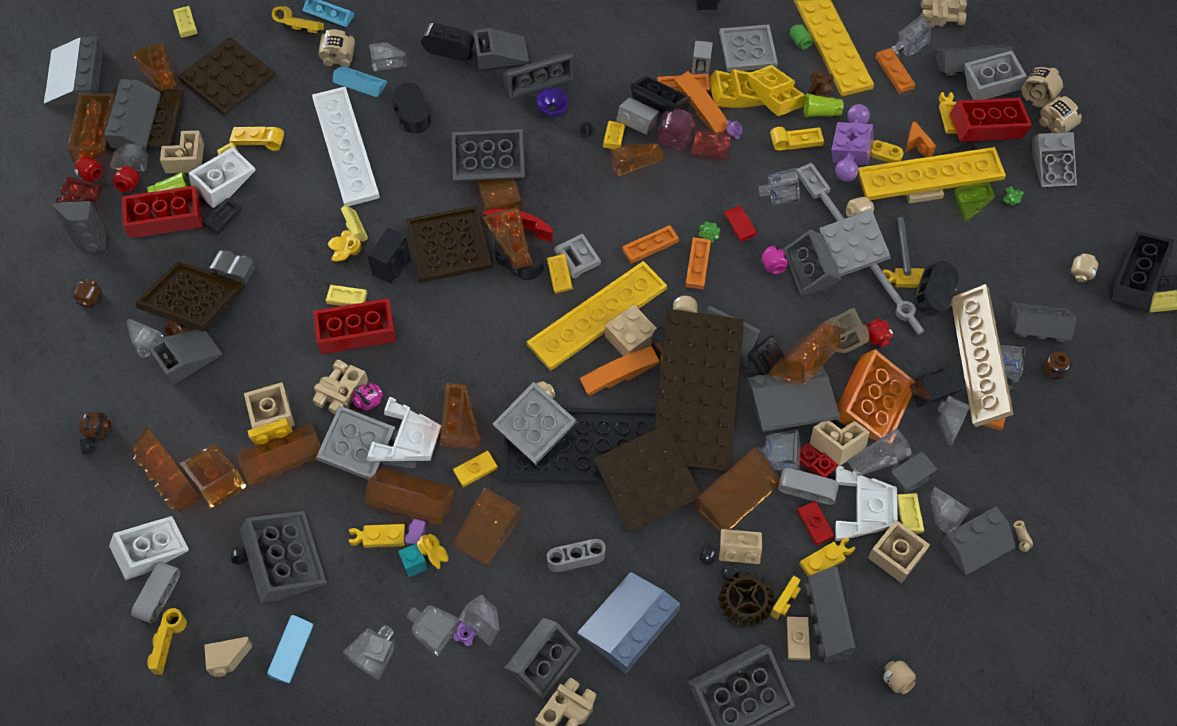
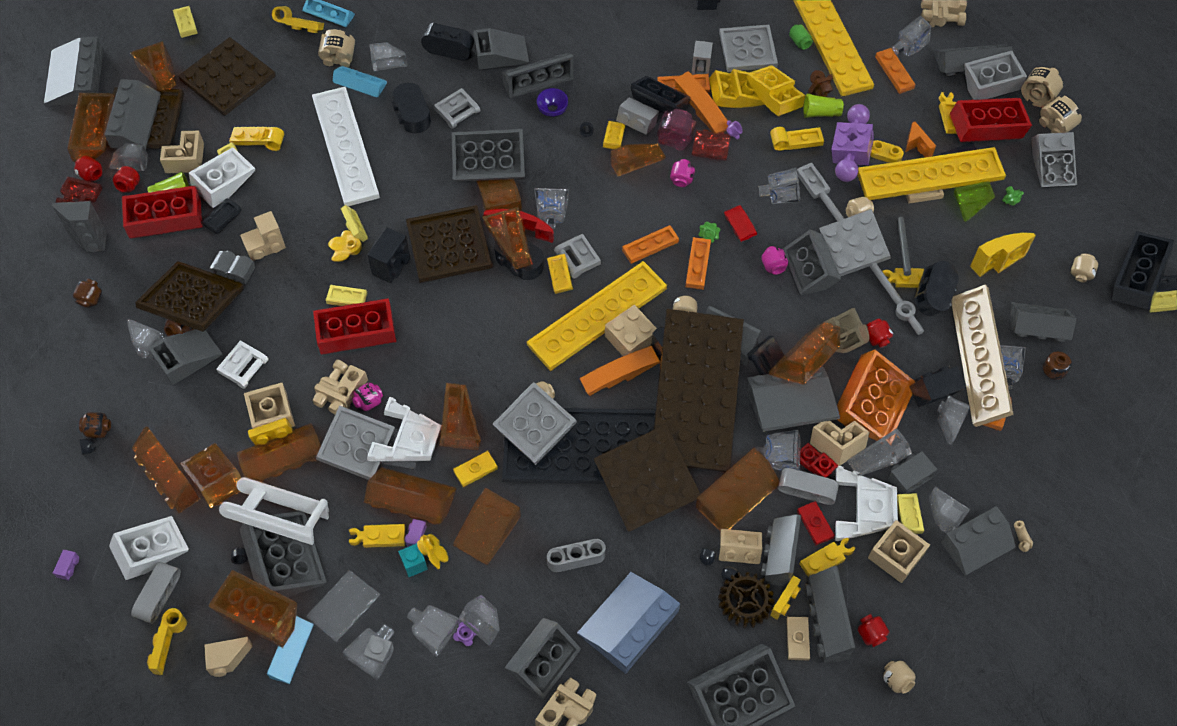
(66, 564): none -> medium lavender piece
(237, 361): none -> white plate
(256, 608): none -> clear orange slope
(259, 491): none -> white piece
(264, 239): none -> tan brick
(343, 605): none -> clear piece
(455, 103): none -> light grey plate
(551, 205): none -> clear torso
(682, 173): none -> dark pink head
(781, 550): none -> slope
(873, 630): none -> red head
(1001, 252): none -> yellow slope

